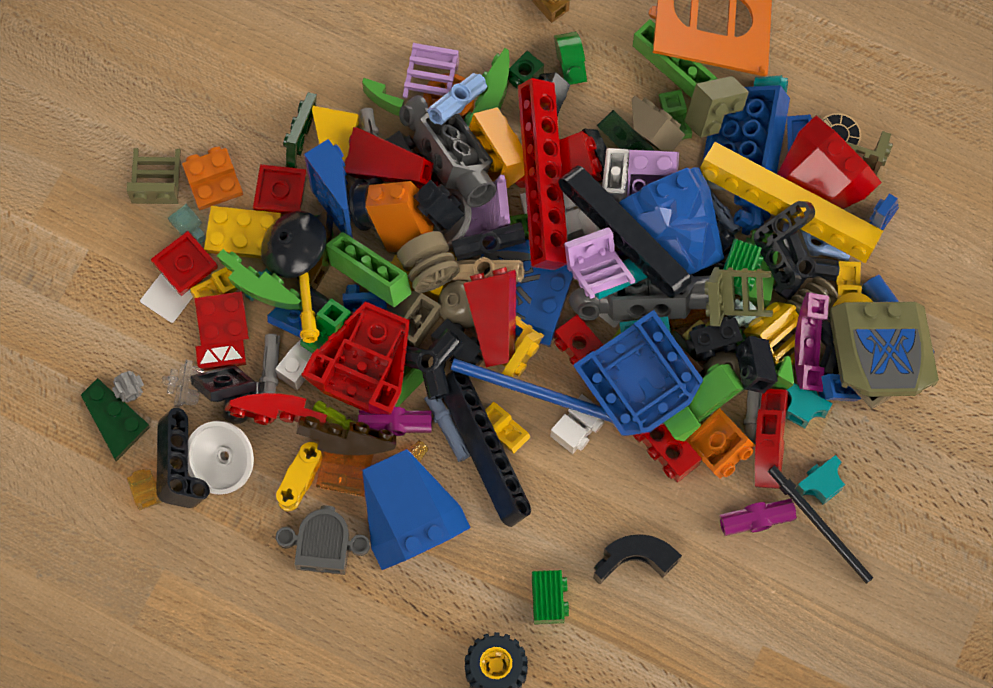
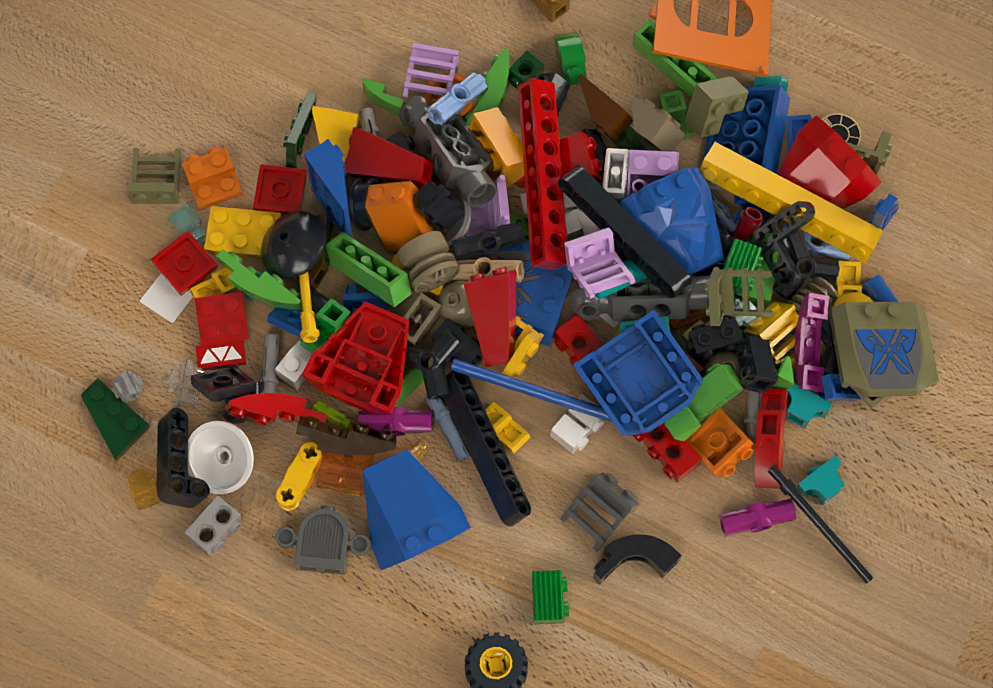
(208, 523): none -> light grey brick
(605, 112): none -> reddish brown slope
(610, 497): none -> dark grey plate
(748, 222): none -> dark red cone

